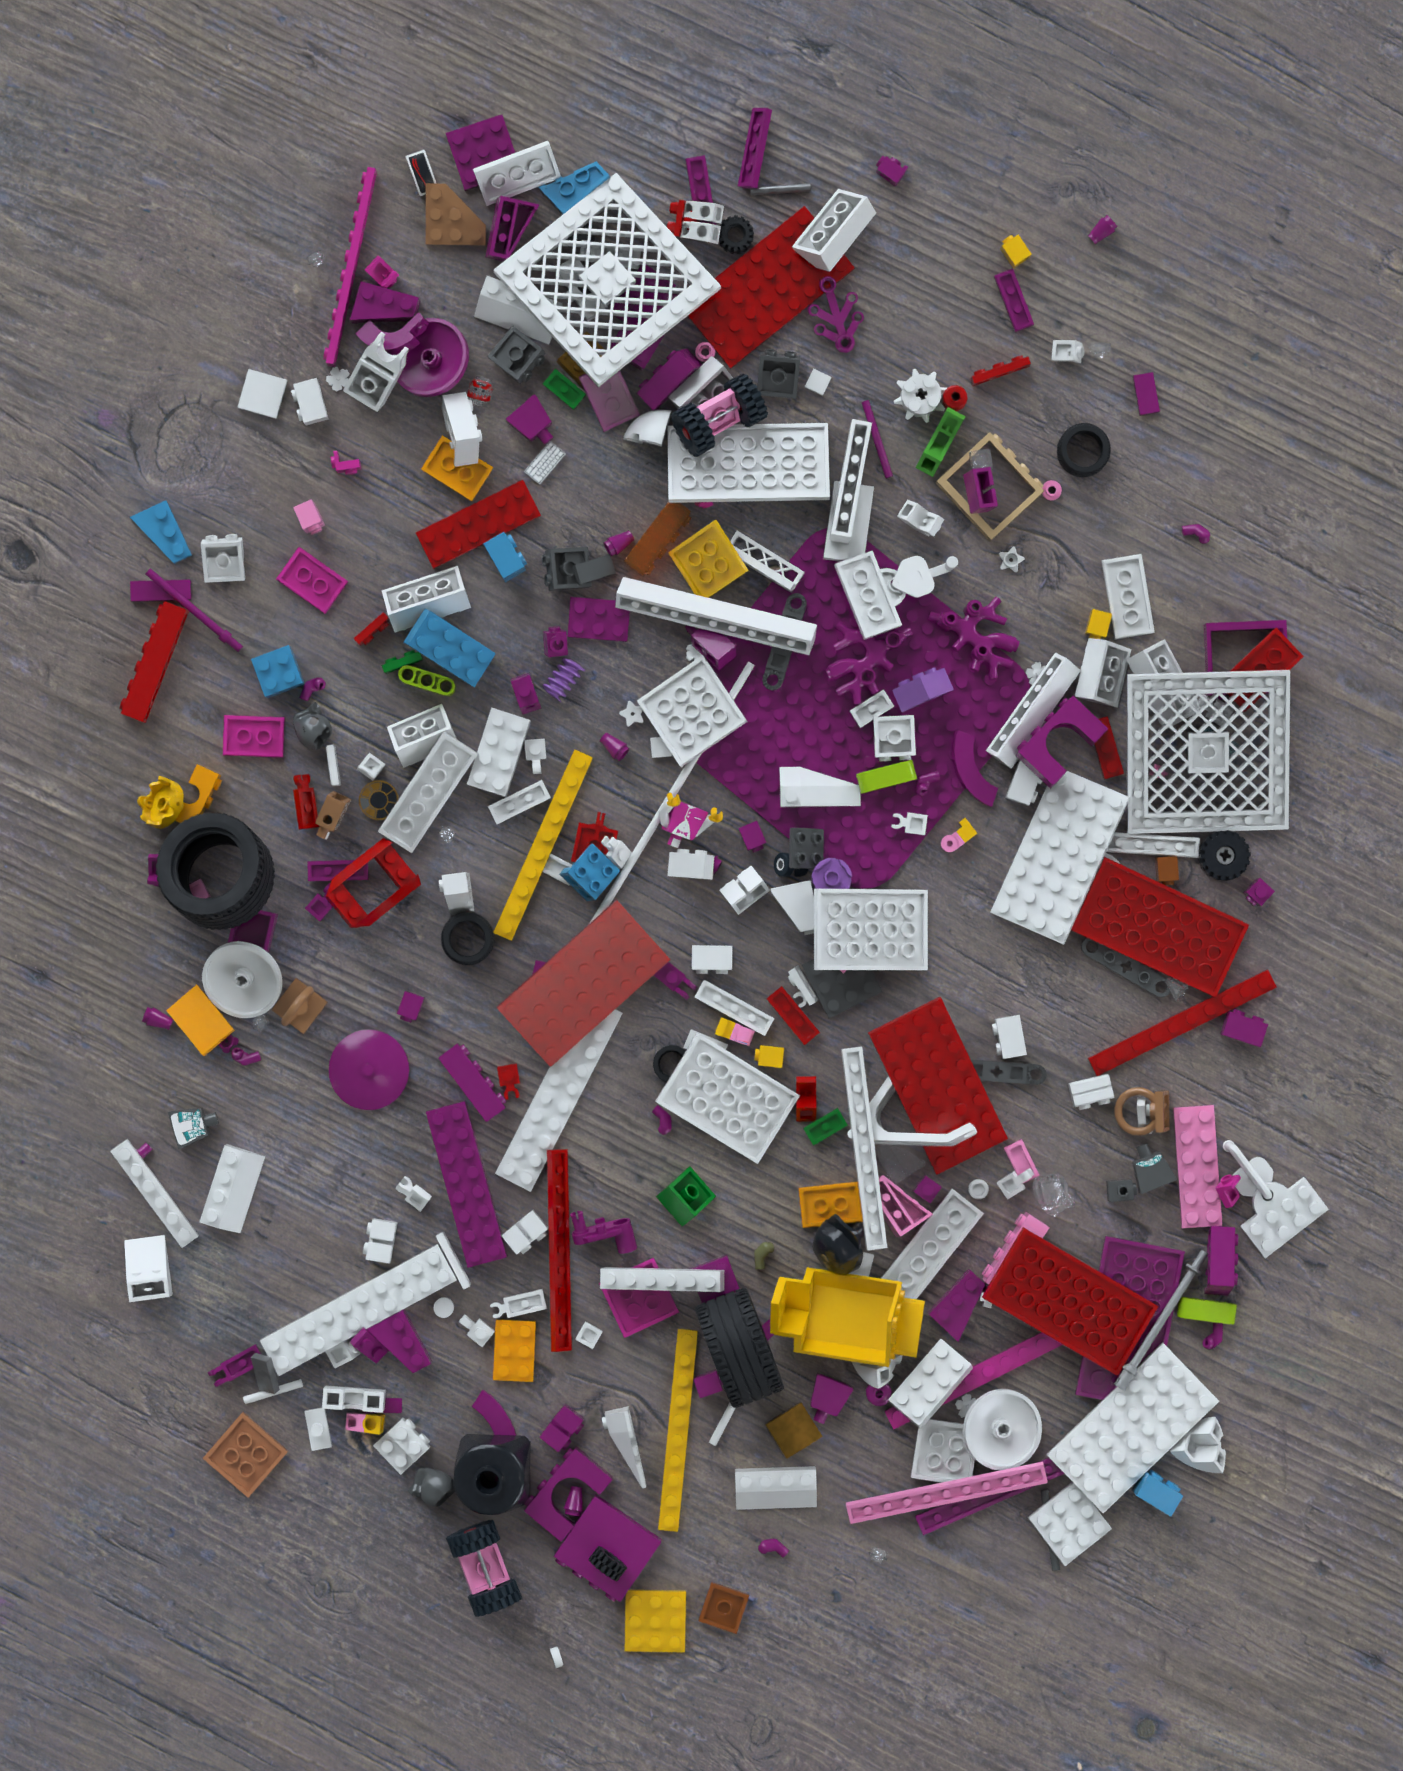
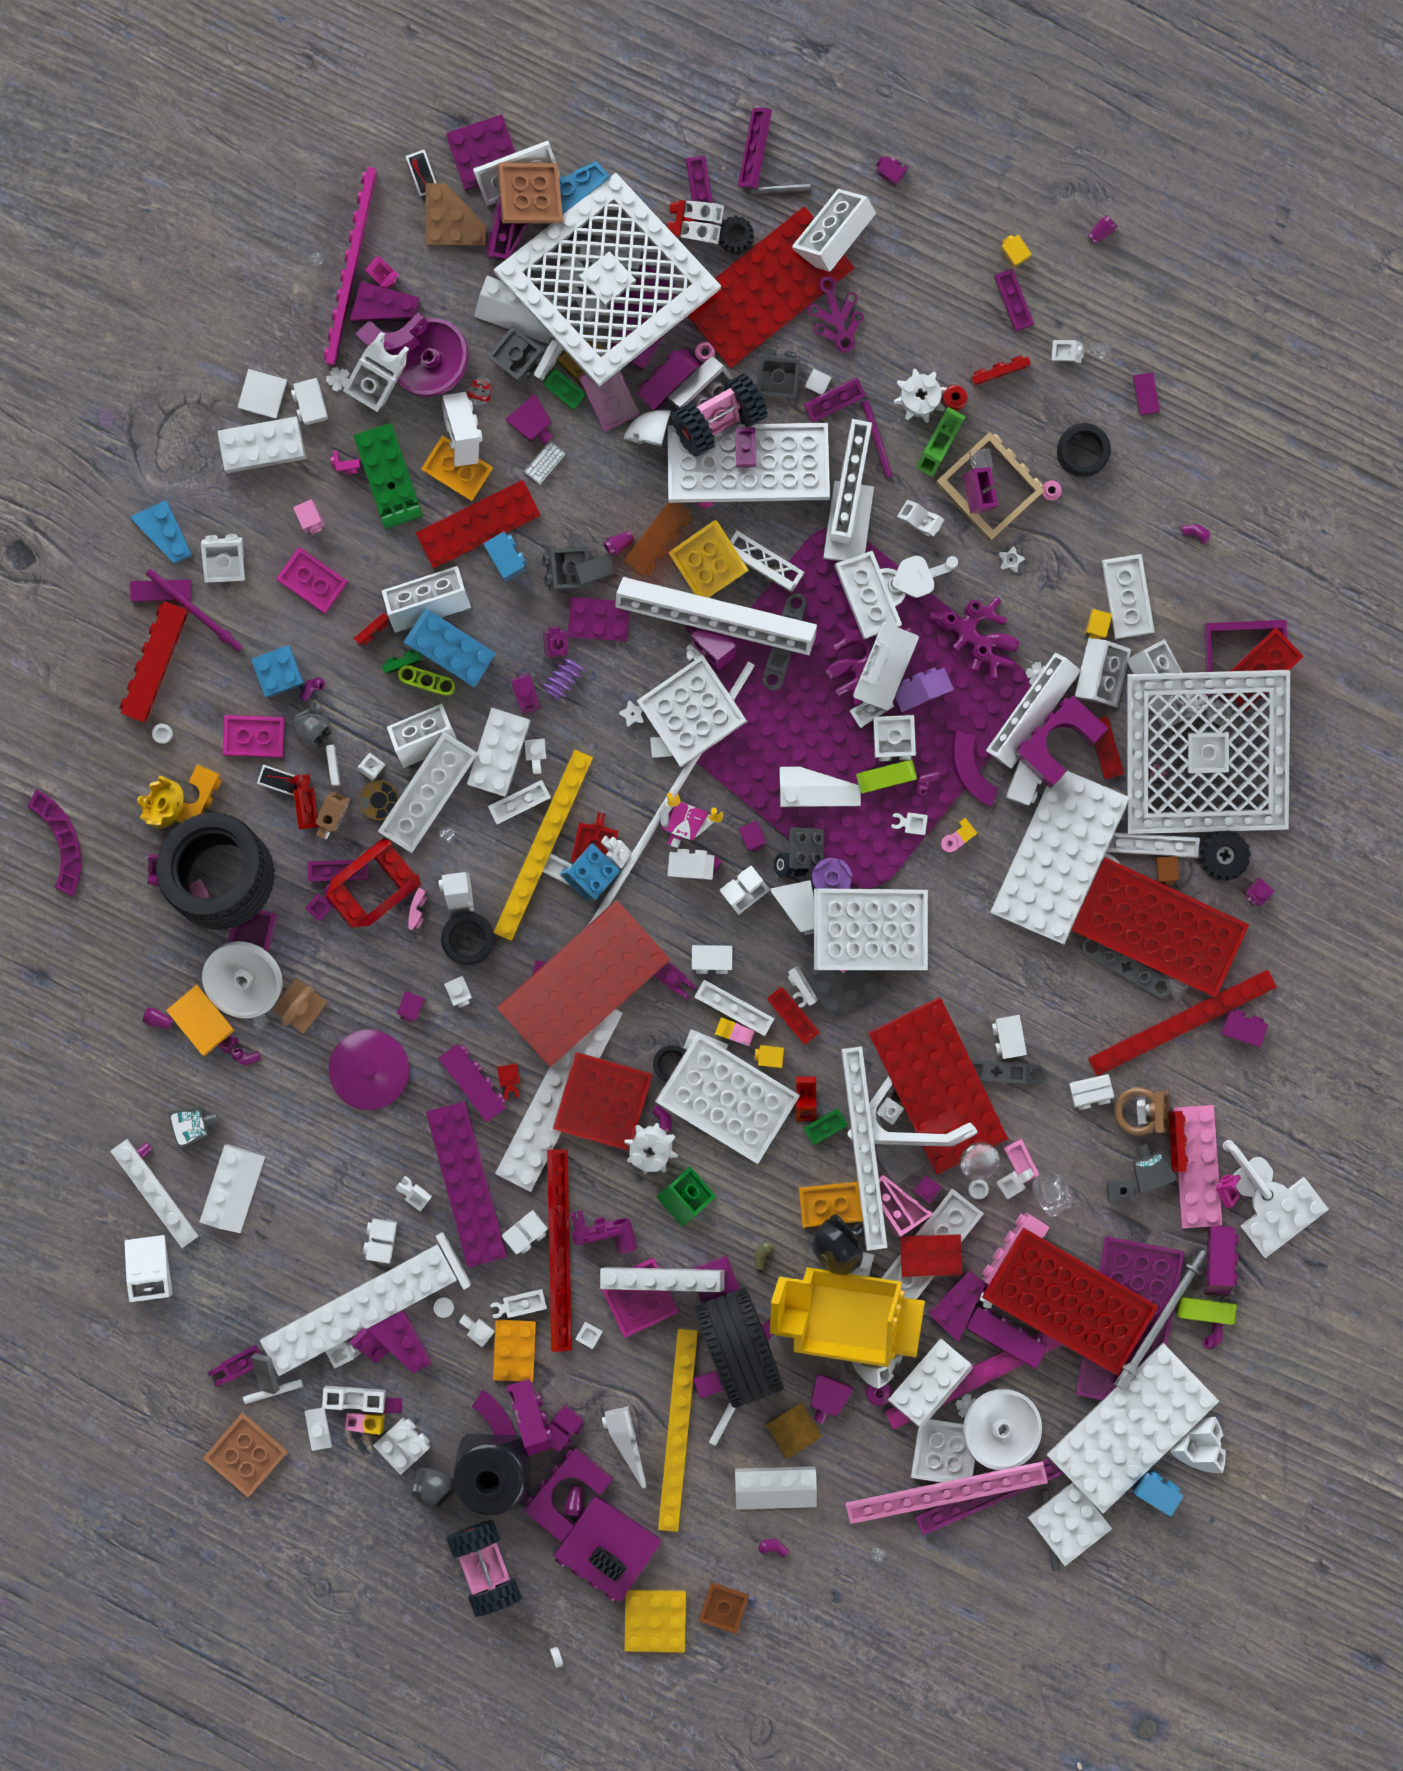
(67, 841): none -> magenta tile
(162, 733): none -> white tile
(261, 444): none -> white brick
(277, 780): none -> black slope
(383, 466): none -> green hinge
(415, 915): none -> bright pink slope
(458, 992): none -> white bracket
(530, 193): none -> nougat plate
(530, 1417): none -> magenta wedge
(548, 360): none -> white tile
(602, 1101): none -> red plate
(614, 746): magenta cone -> none
(652, 1159): none -> white brick
(745, 447): none -> magenta plate
(834, 400): none -> magenta plate
(885, 666): none -> white bracket
(890, 1111): none -> white bracket
(931, 1255): none -> red plate
(979, 1161): none -> clear tile
(1007, 1338): none -> magenta brick
(1178, 1141): none -> red plate

